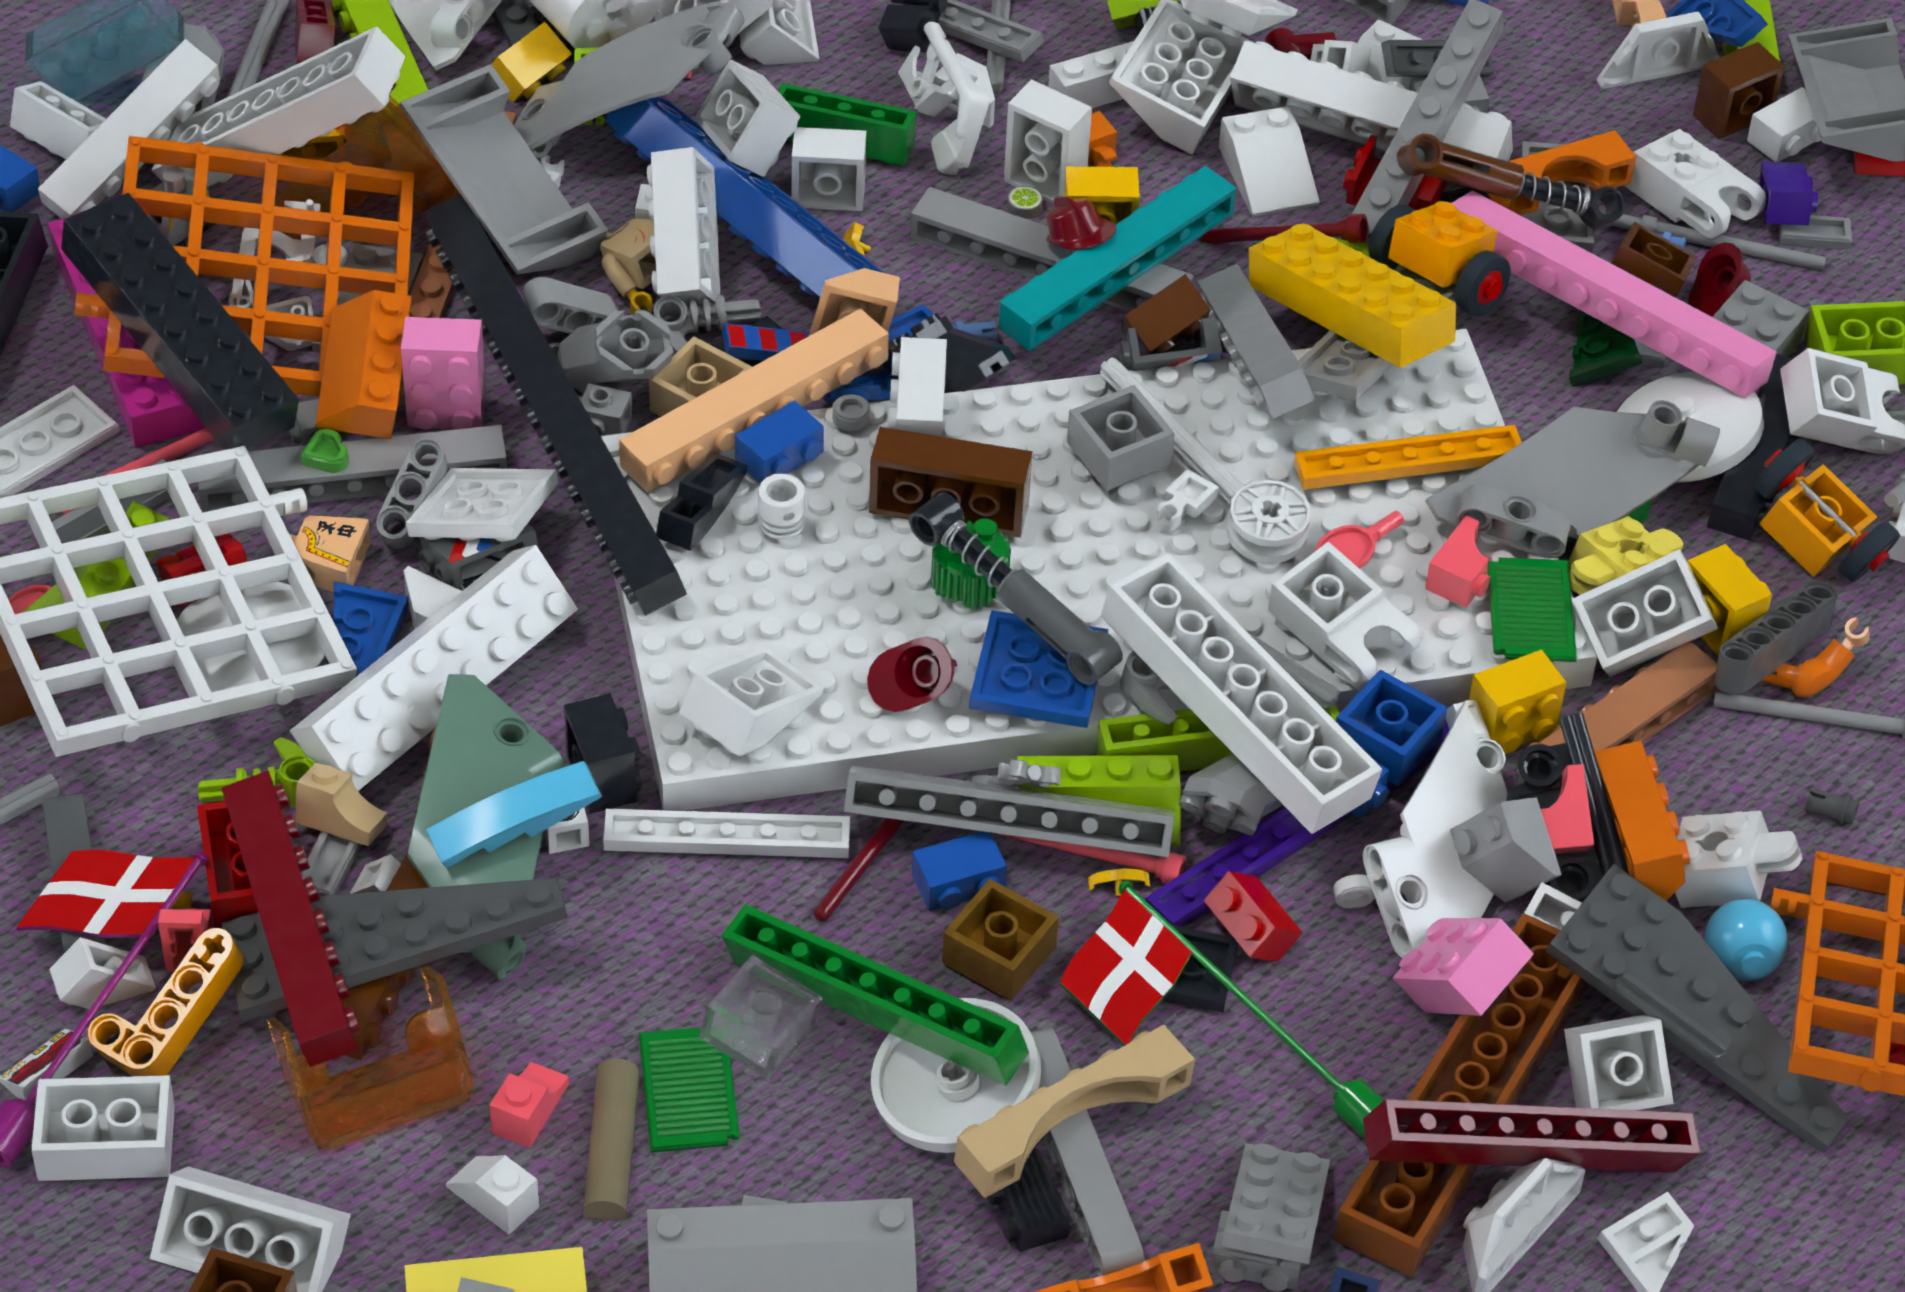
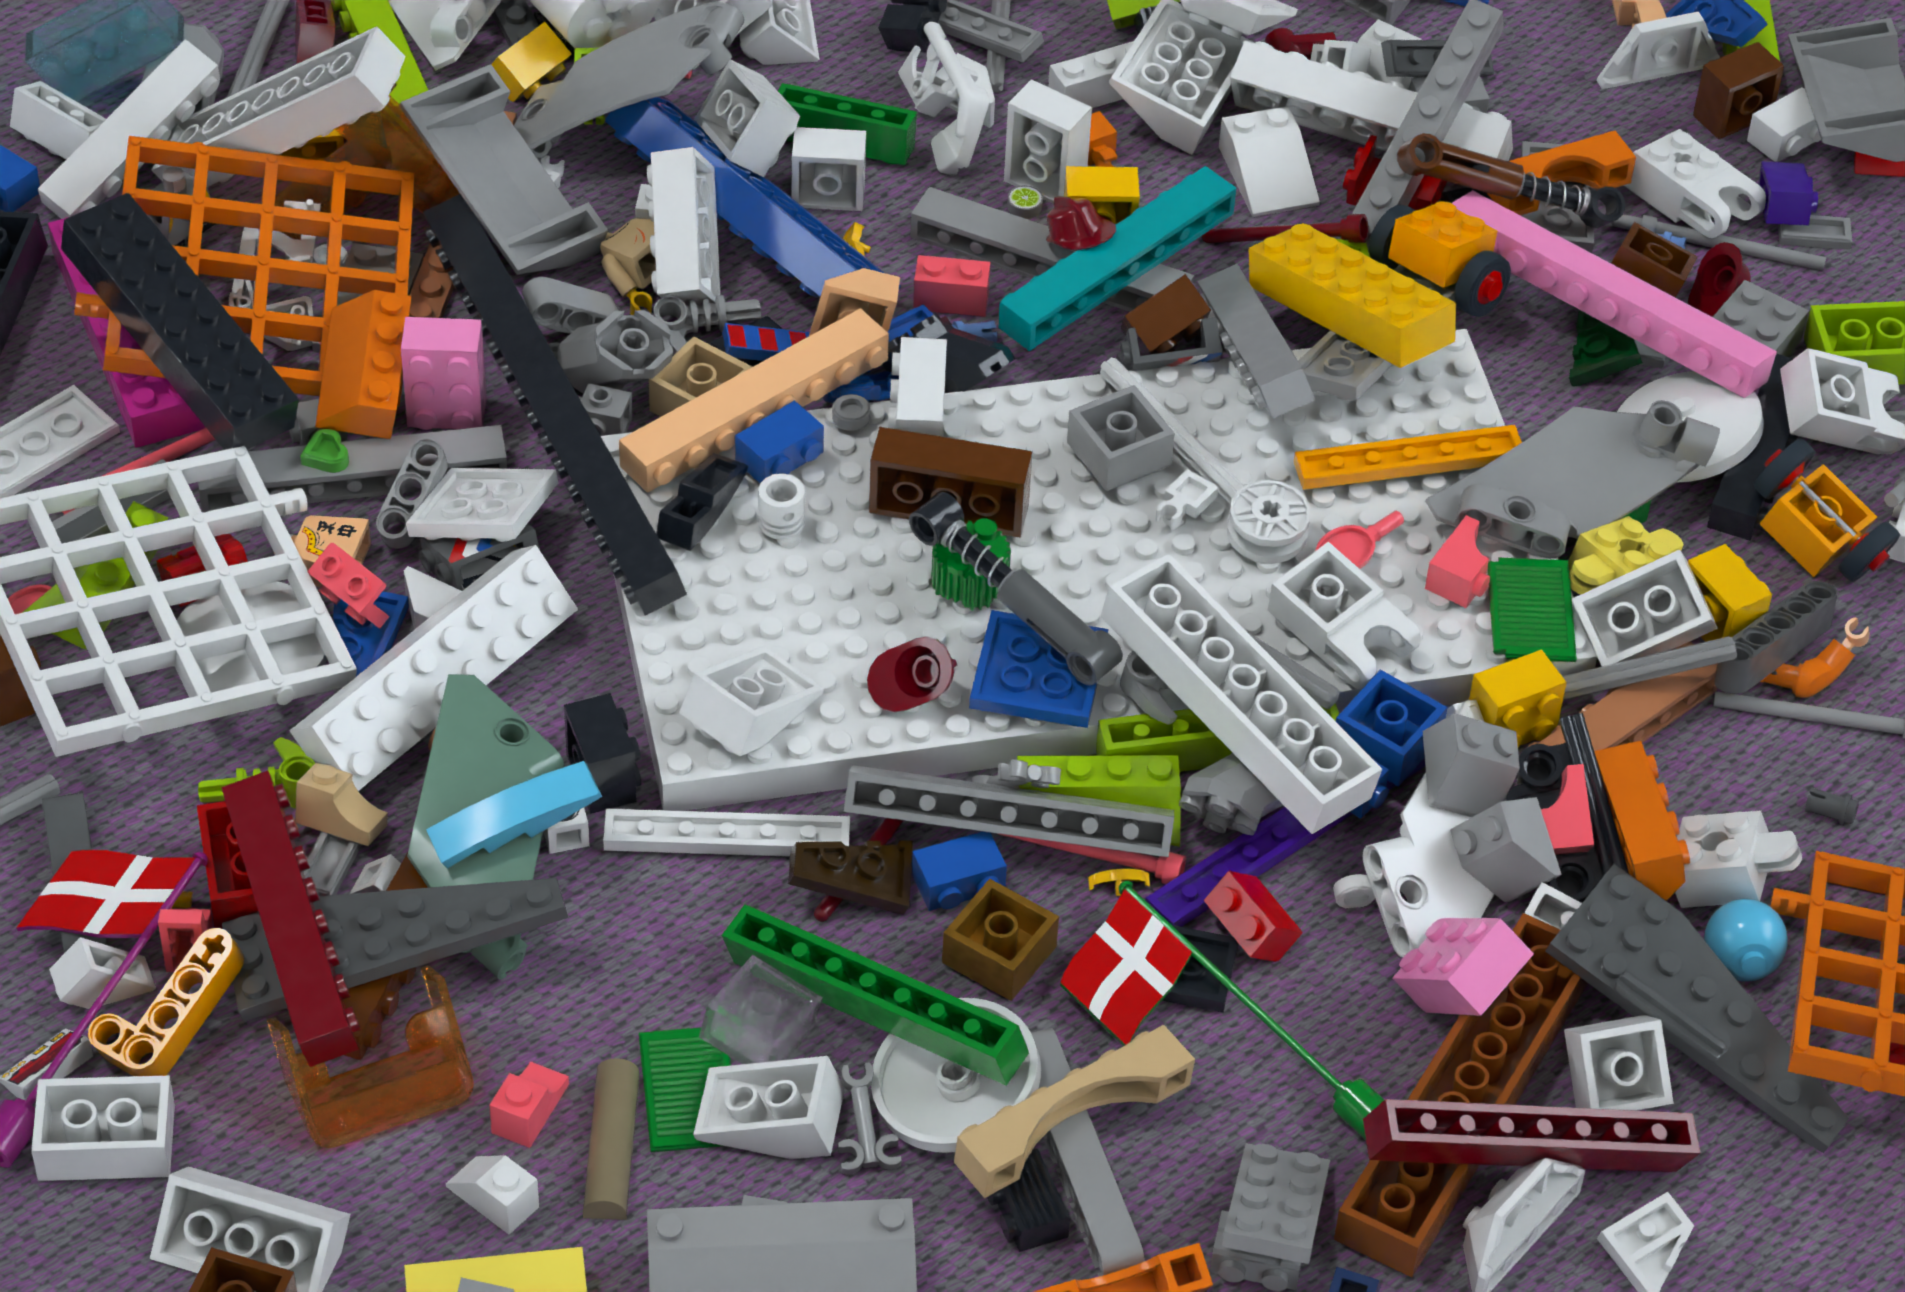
(352, 582): none -> coral bracket
(772, 1107): none -> white slope
(862, 874): none -> dark brown wing
(867, 1151): none -> light grey bar
(952, 285): none -> coral brick
(1469, 764): none -> light grey slope
(1650, 667): none -> light grey axle

